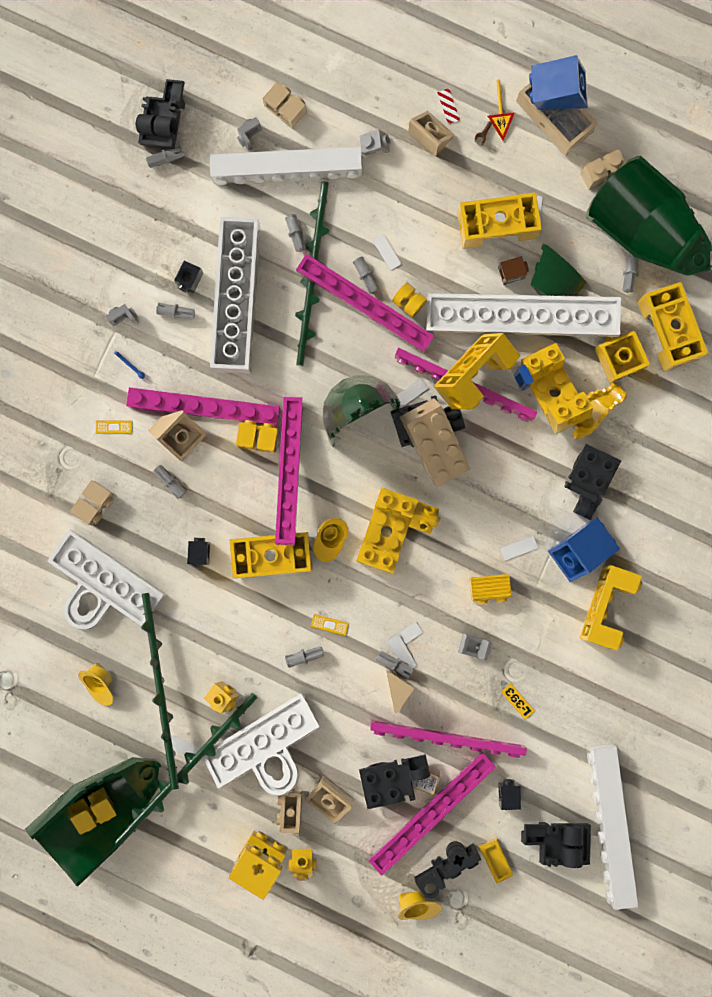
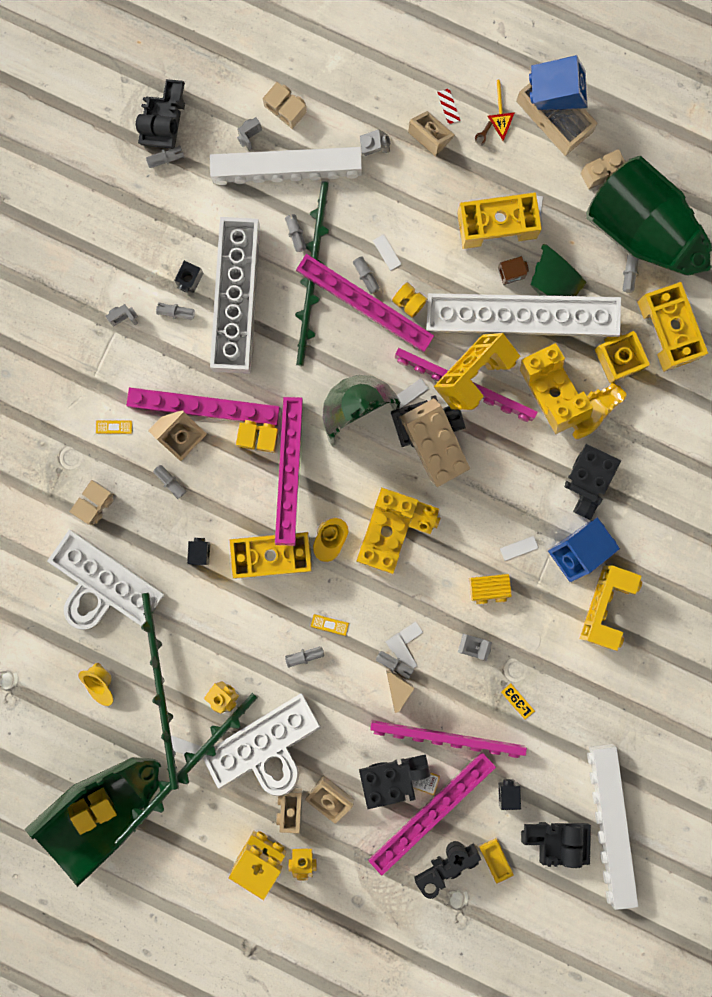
(141, 375): blue hinge -> none
(415, 906): yellow piece -> none
(523, 378): blue tile -> none

